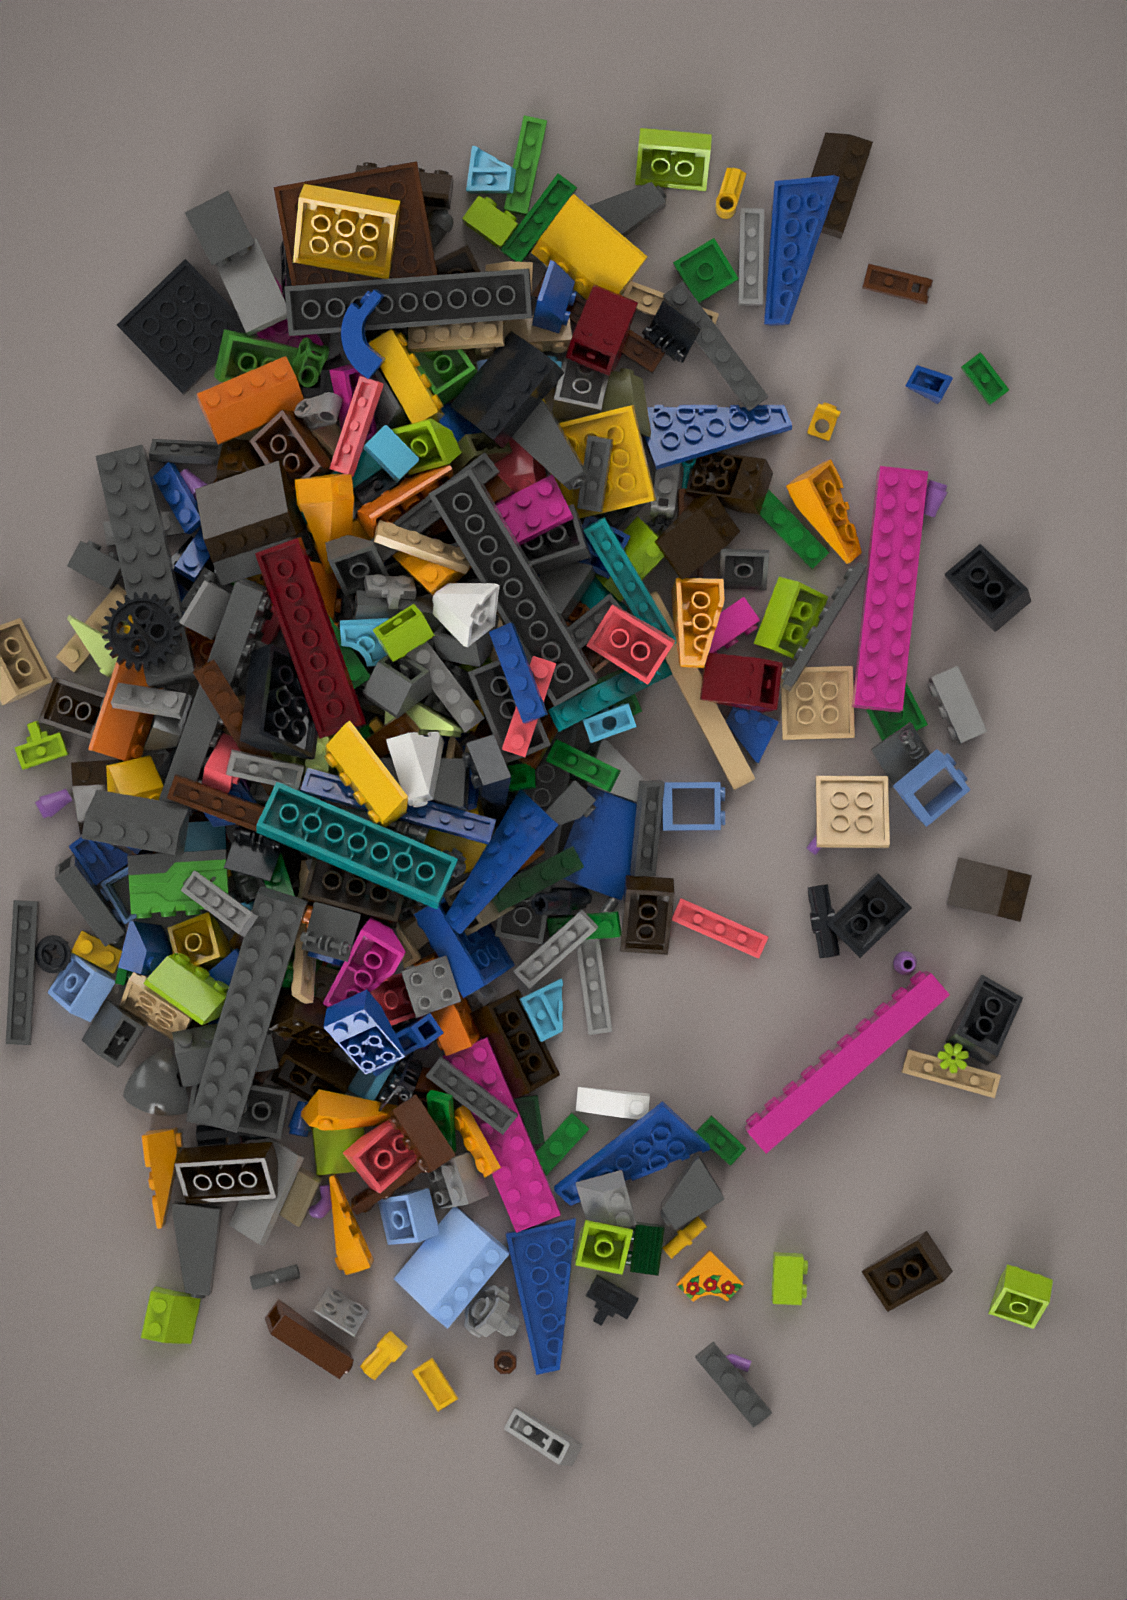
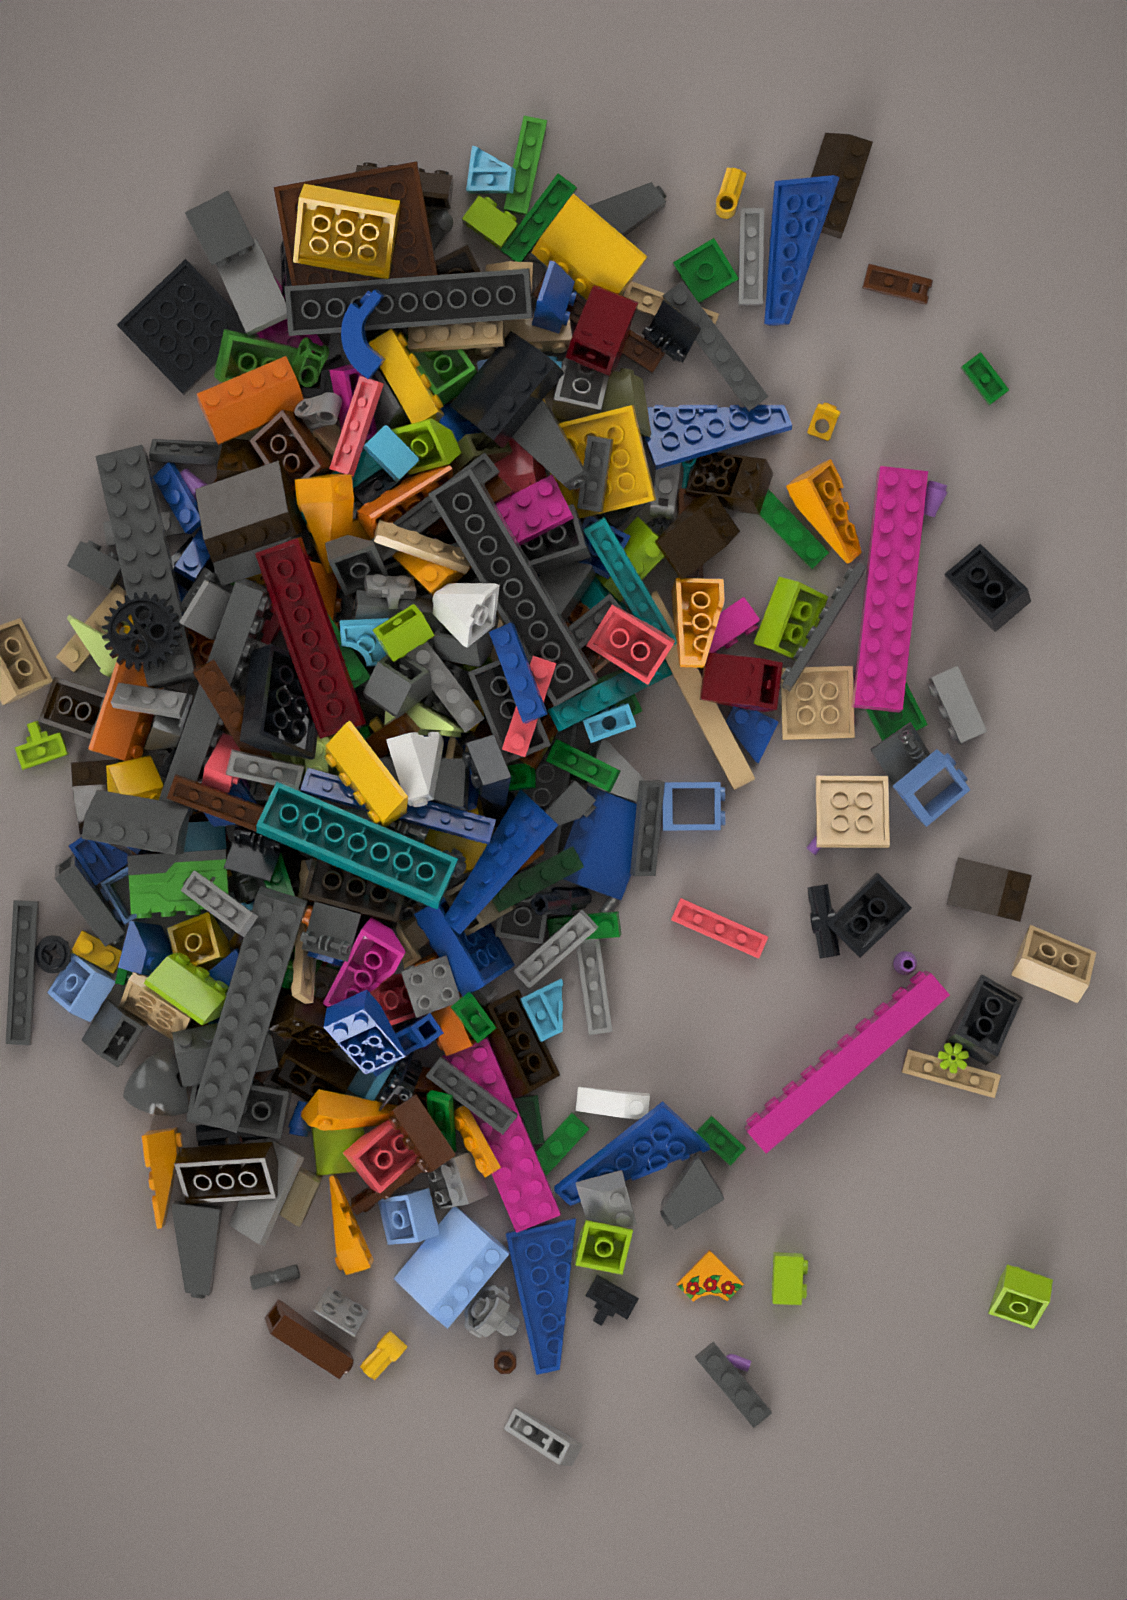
(52, 803): medium lavender cone -> none
(170, 1316): lime slope -> none
(324, 1205): medium lavender arm -> none
(435, 1384): yellow plate -> none
(473, 1017): none -> green plate
(646, 1248): dark green brick -> none
(647, 914): dark brown slope -> none
(673, 159): lime slope -> none
(684, 1237): yellow pin -> none
(744, 568): dark grey slope -> none
(907, 1271): dark brown slope -> none
(929, 383): blue slope -> none
(1054, 964): none -> tan slope

